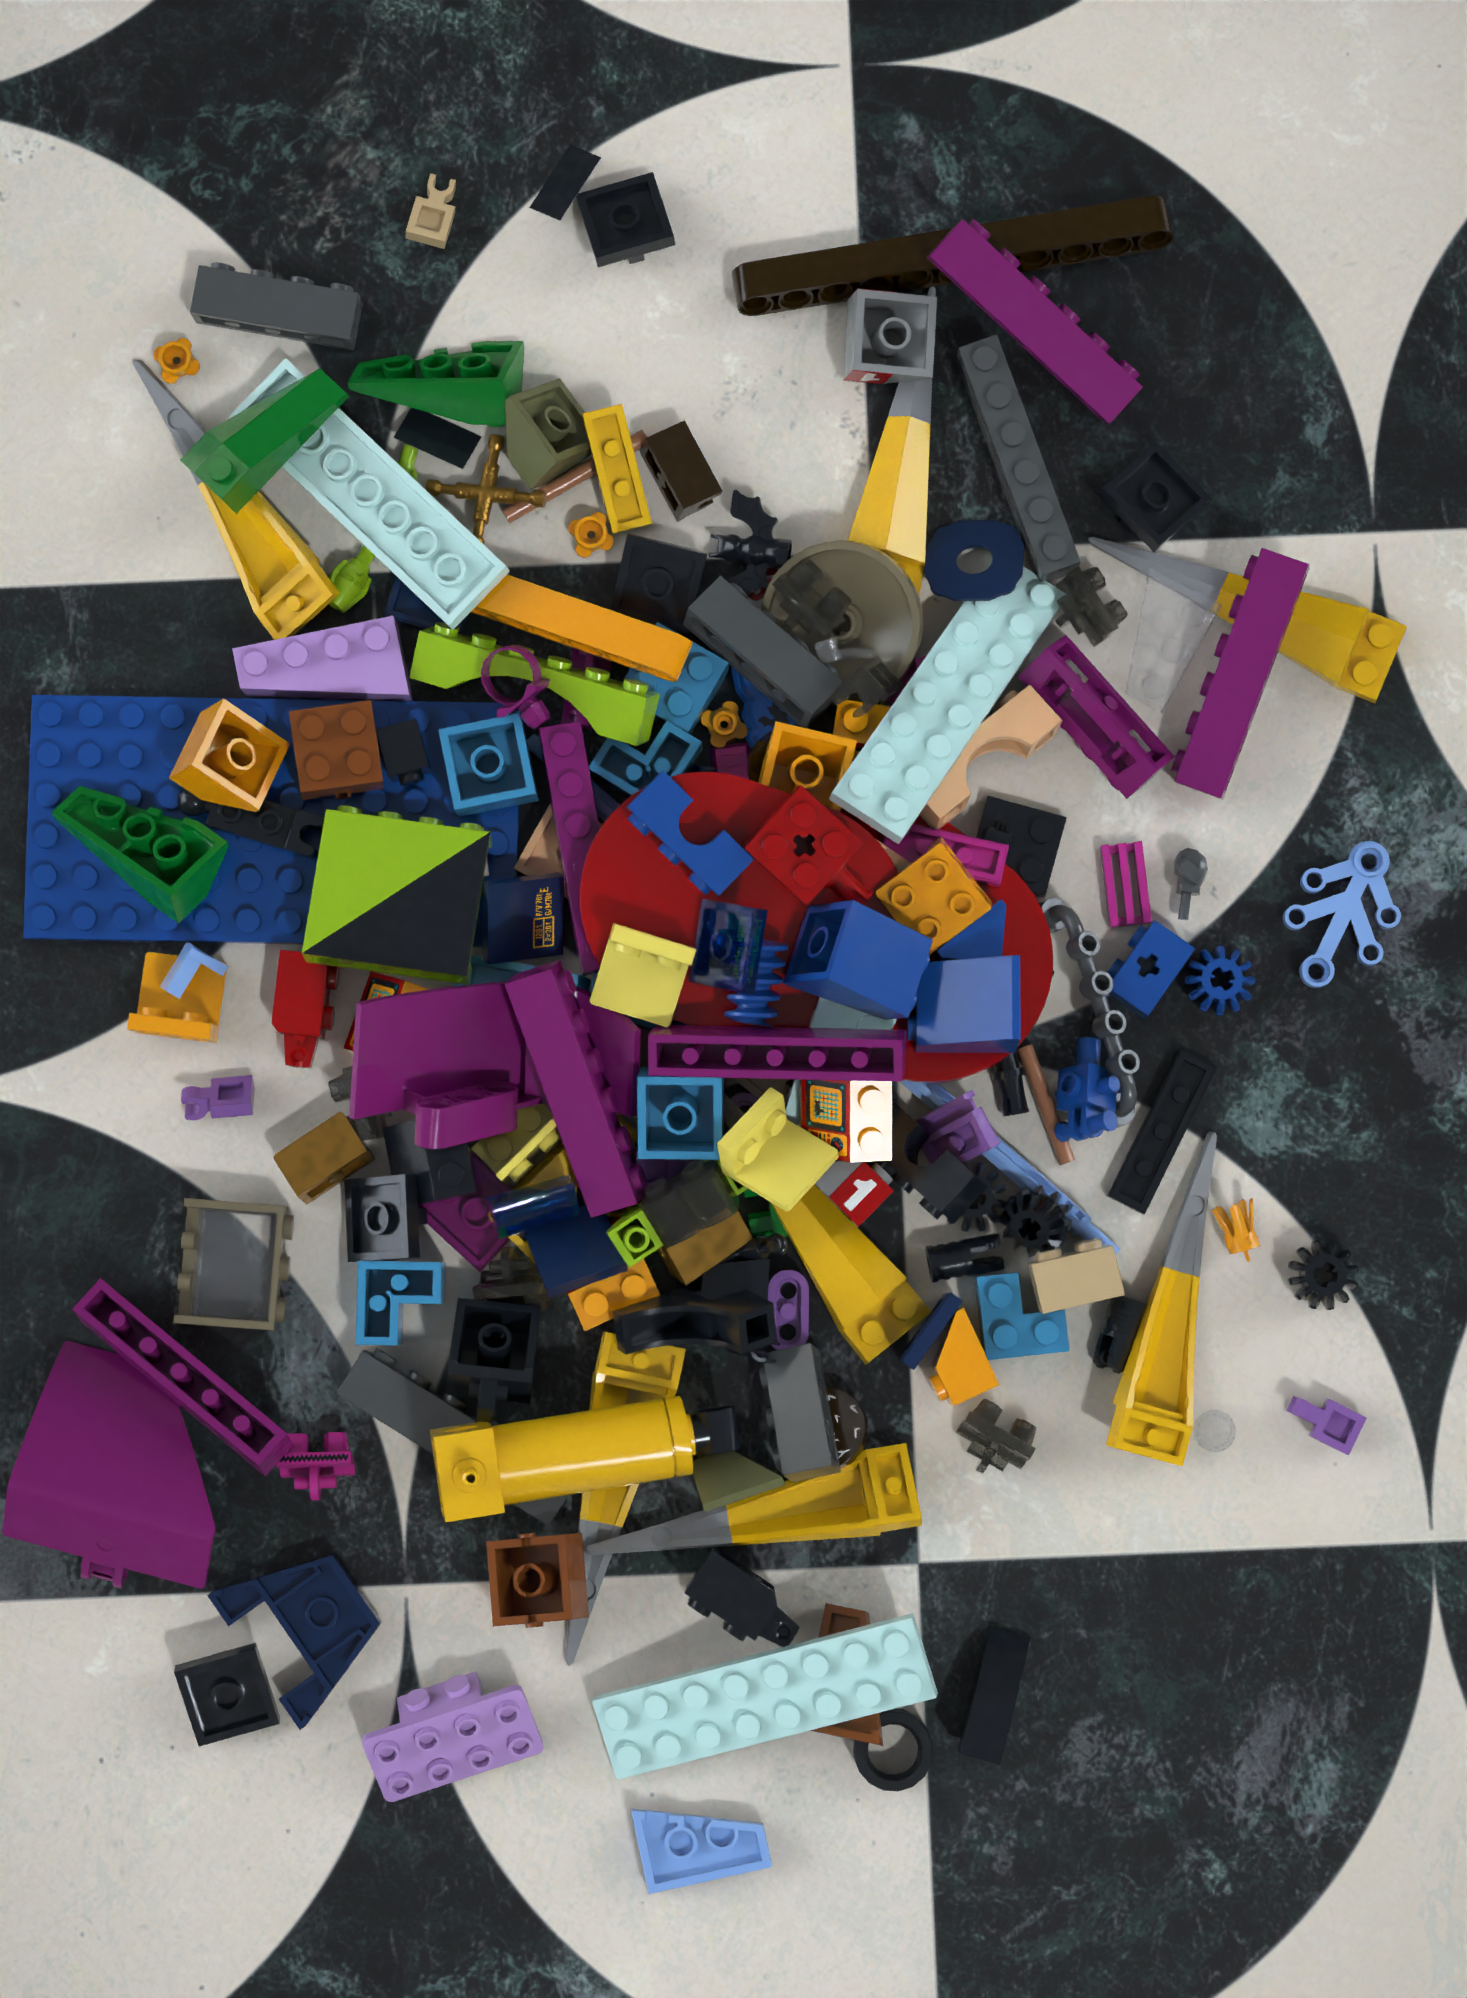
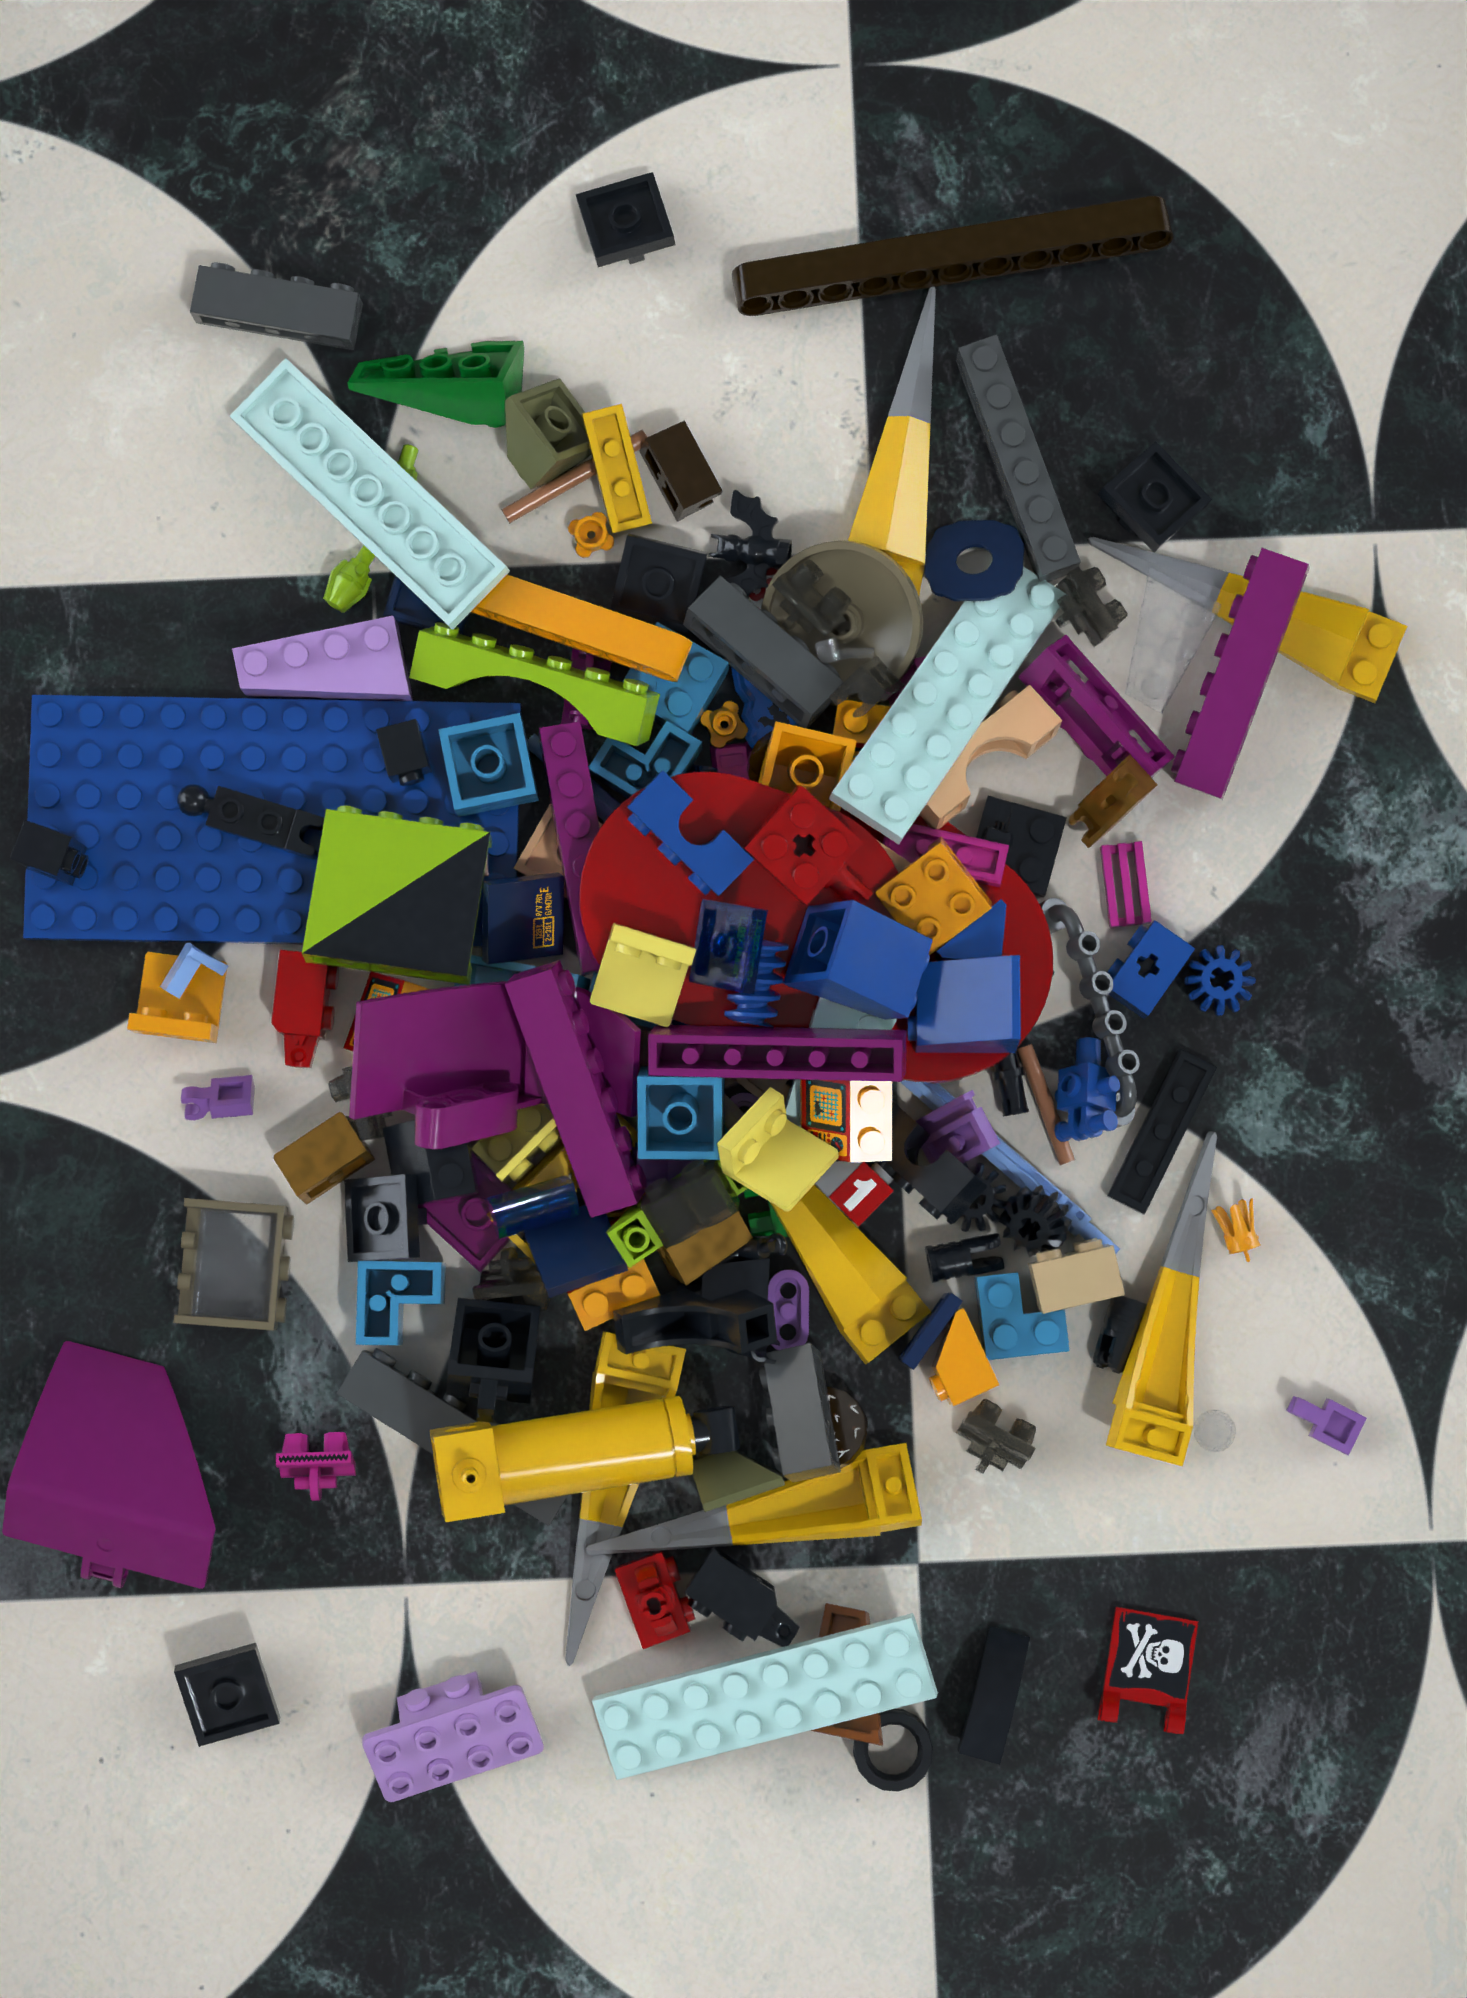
(50, 853): none -> black brick
(155, 854): green wedge -> none
(165, 355): light orange plate -> none
(183, 1377): magenta brick -> none
(229, 758): light orange slope -> none
(253, 445): green wedge -> none
(270, 558): yellow plate -> none
(321, 1616): dark blue wing -> none
(336, 750): dark orange brick -> none
(432, 217): tan plate -> none
(437, 437): black sticker -> none
(487, 491): pearl gold piece -> none
(532, 711): magenta piece -> none
(537, 1579): dark orange brick -> none
(565, 182): black sticker -> none
(654, 1599): none -> red brick
(696, 1849): light blue wing -> none
(889, 337): light grey slope -> none
(1035, 321): magenta brick -> none
(1112, 799): none -> pearl gold hinge
(1149, 1665): none -> flag
(1191, 871): dark grey piece -> none
(1319, 1260): black gear -> none
(1346, 907): light blue plant -> none

